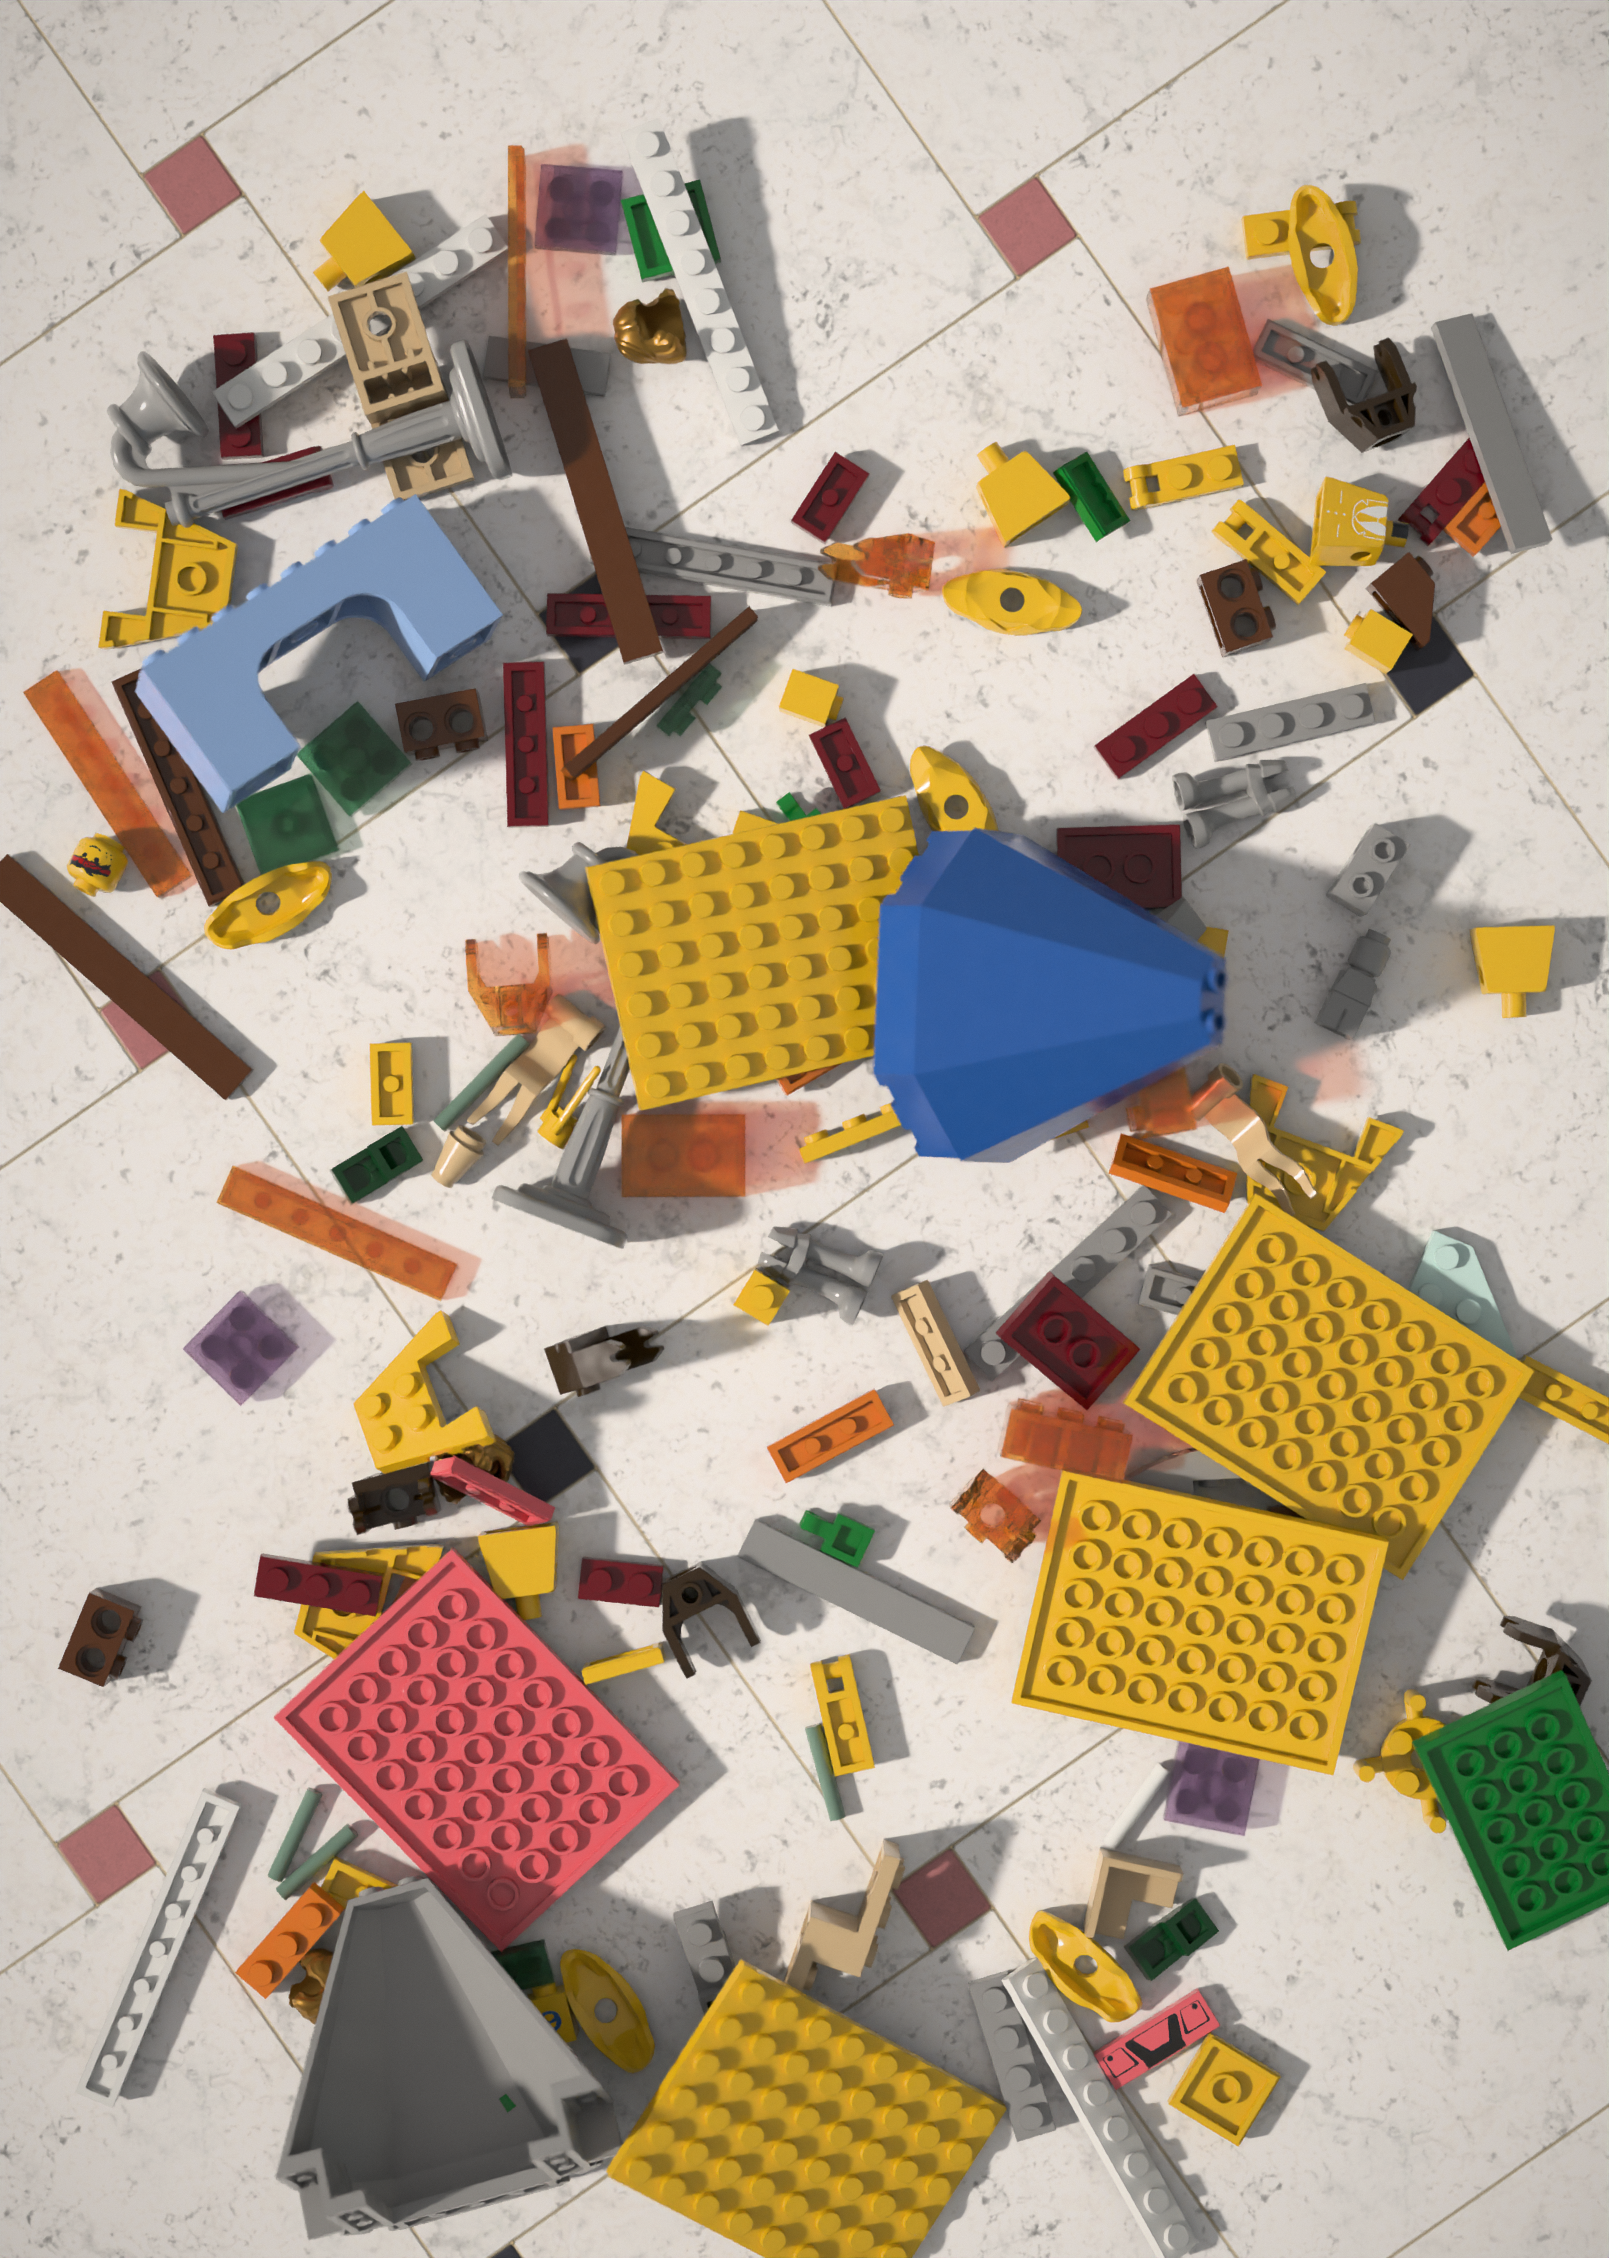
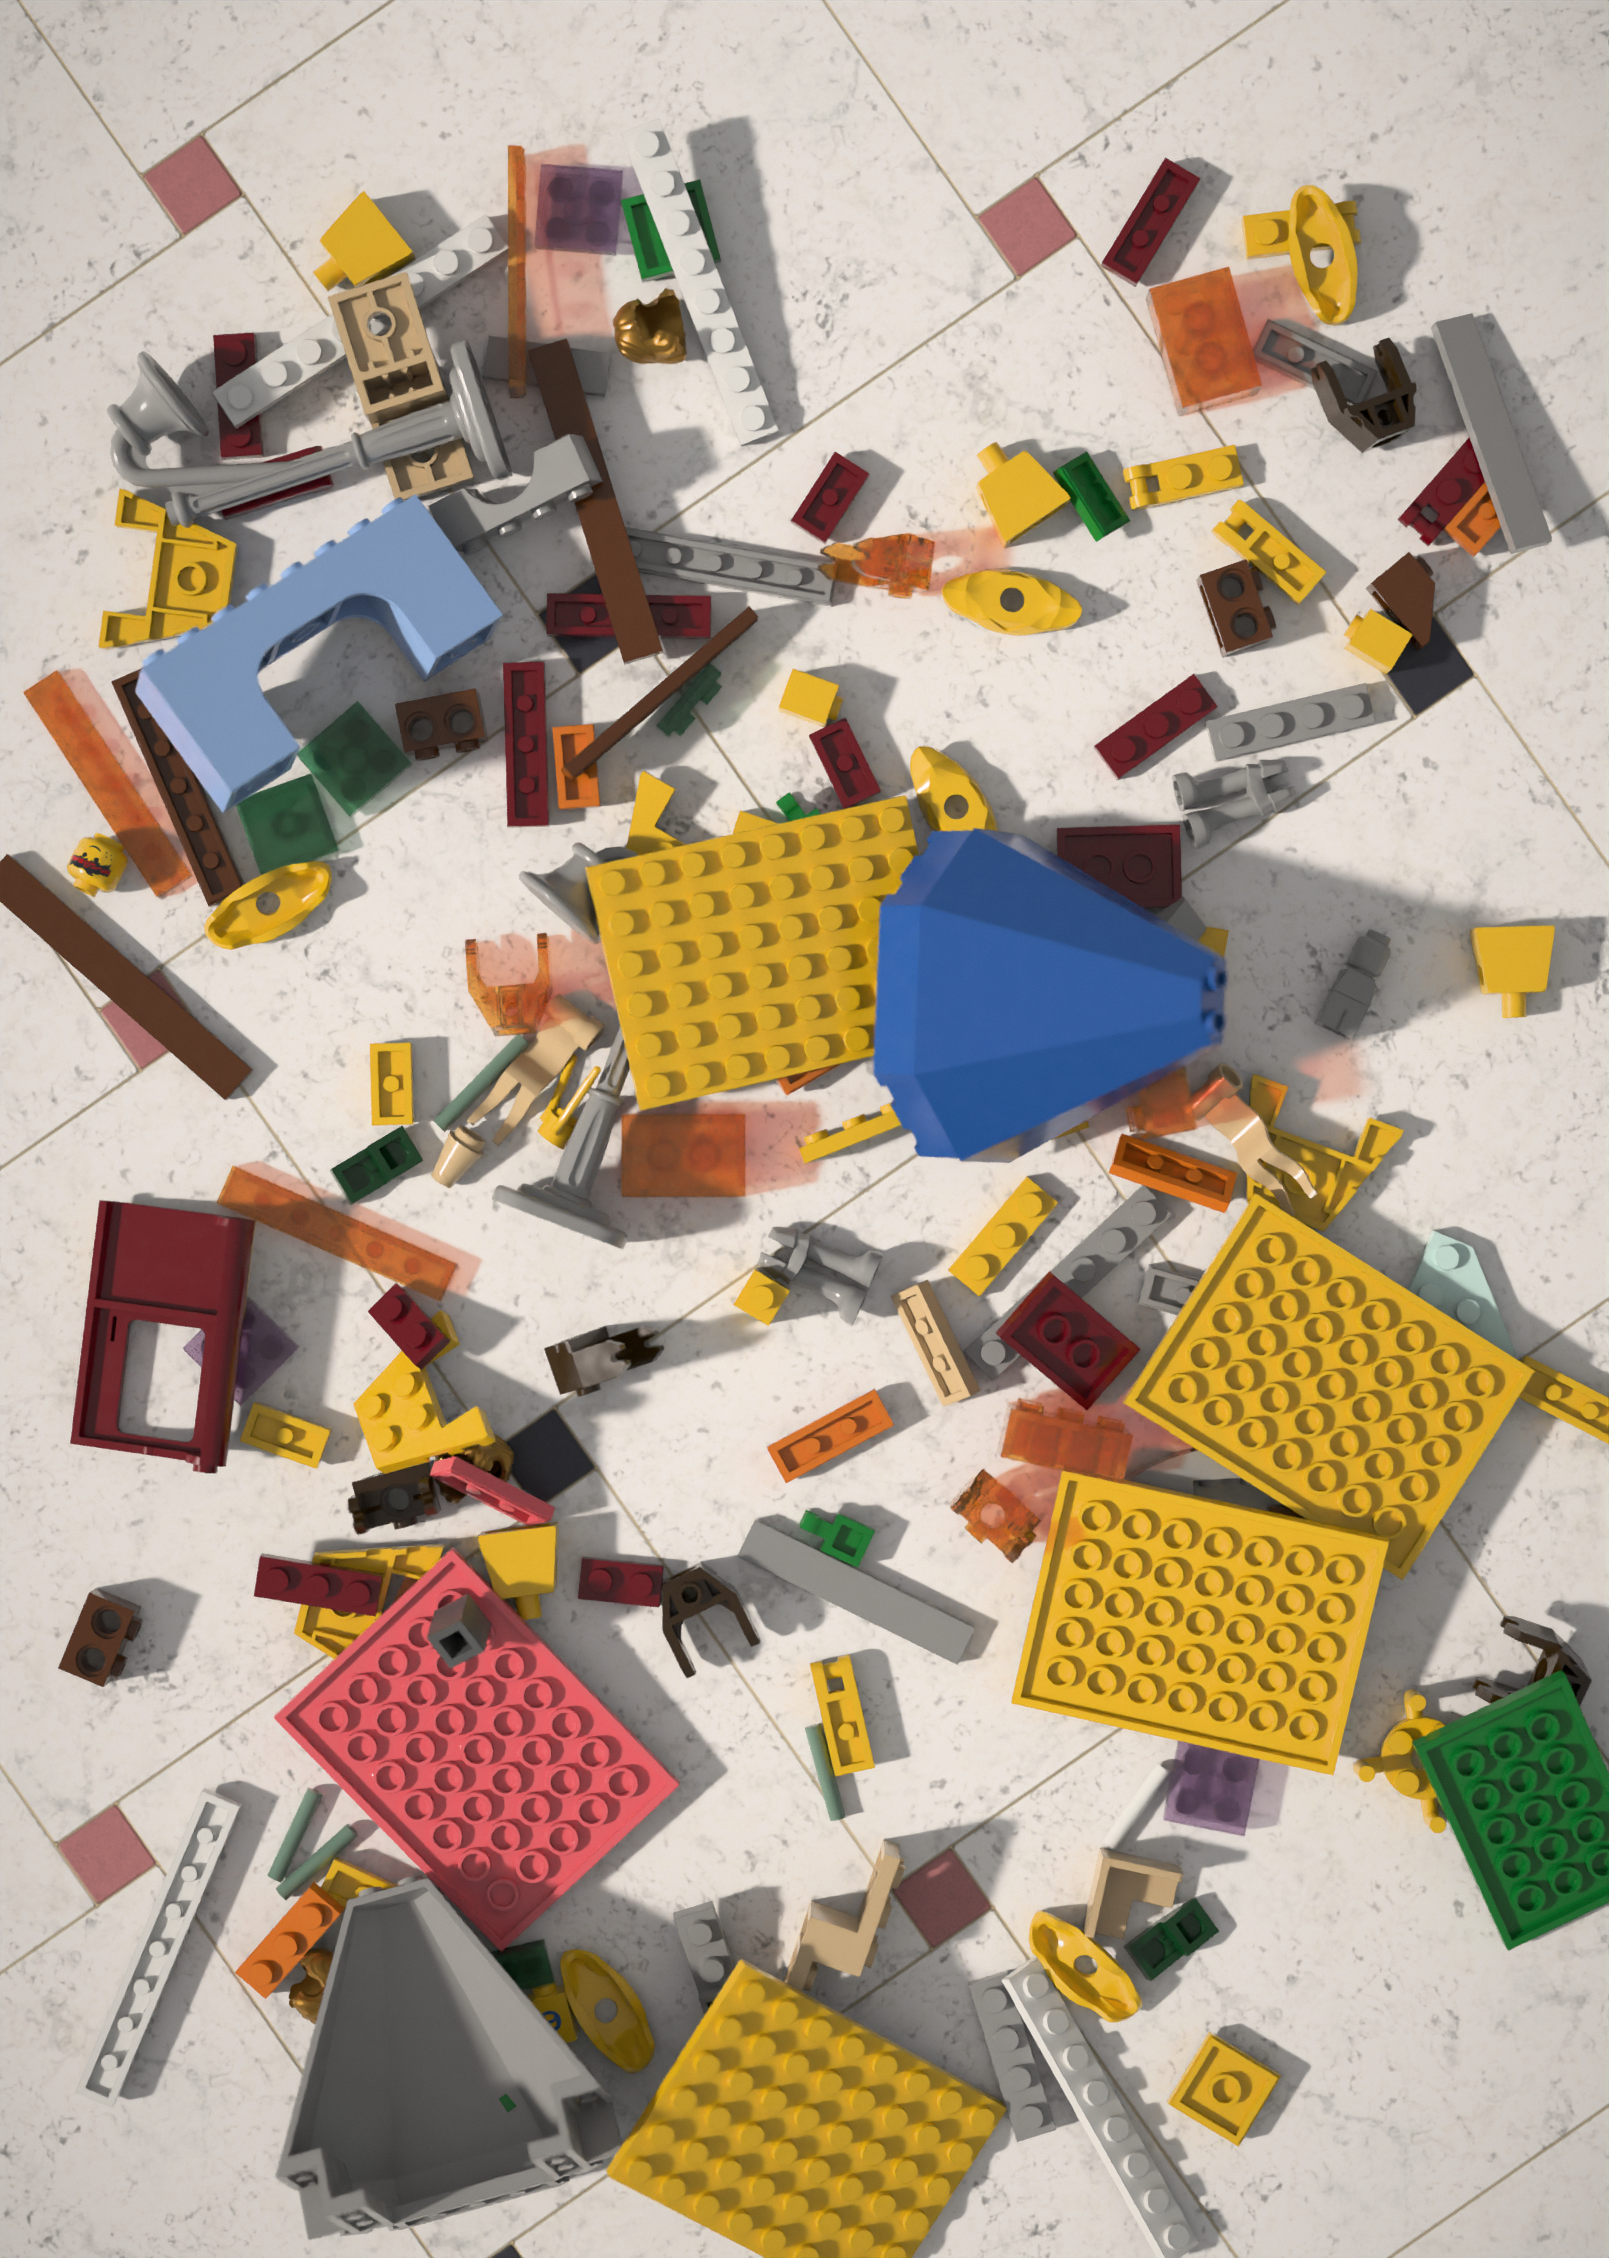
(171, 1272): none -> dark red piece
(285, 1435): none -> yellow plate
(408, 1326): none -> dark red plate
(459, 1631): none -> dark grey brick
(559, 473): none -> light grey arch
(623, 1663): yellow tile -> none
(1002, 1236): none -> yellow plate
(1150, 222): none -> dark red plate
(1156, 2039): coral tile -> none
(1352, 526): yellow torso -> none
(1368, 869): light grey brick -> none

